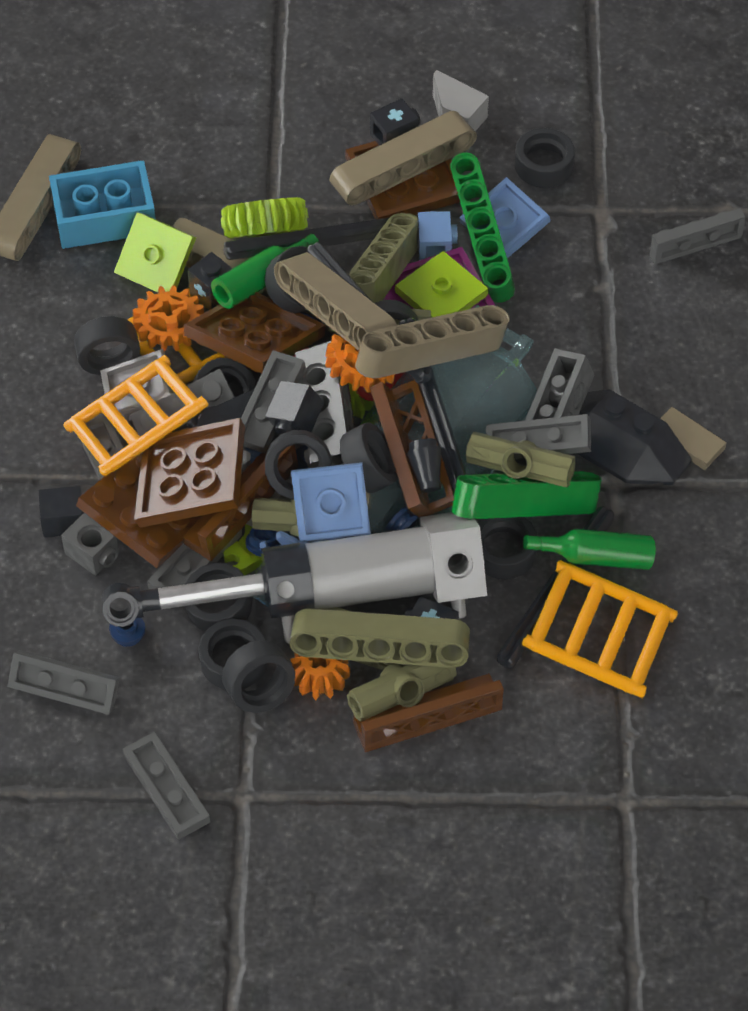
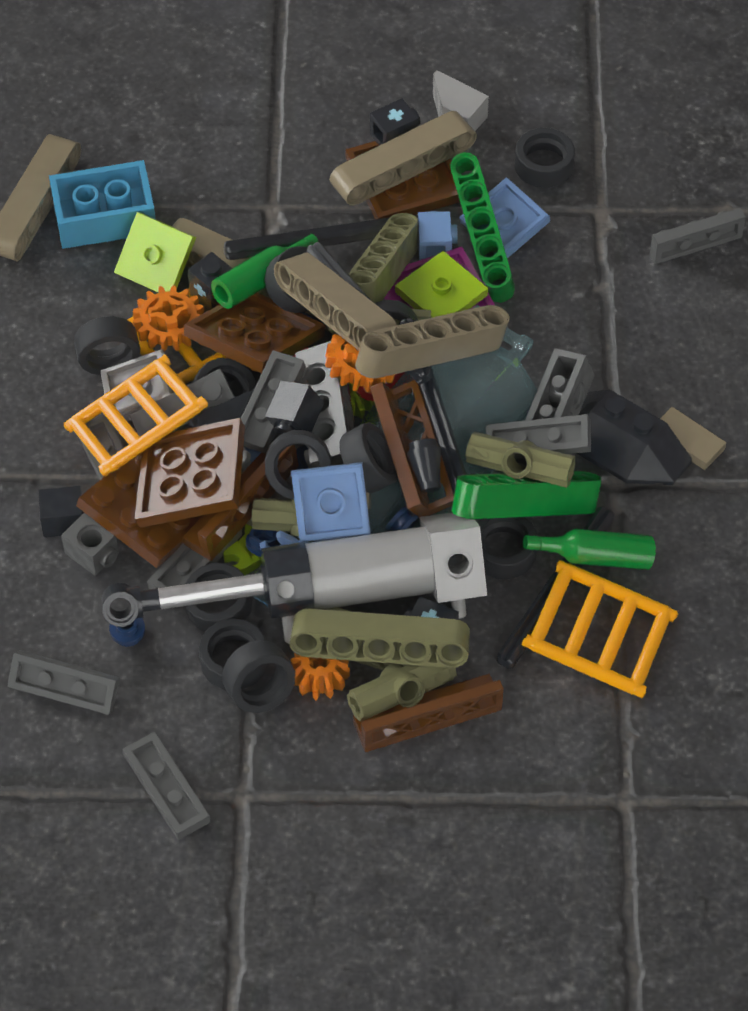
(264, 217): lime gear -> none

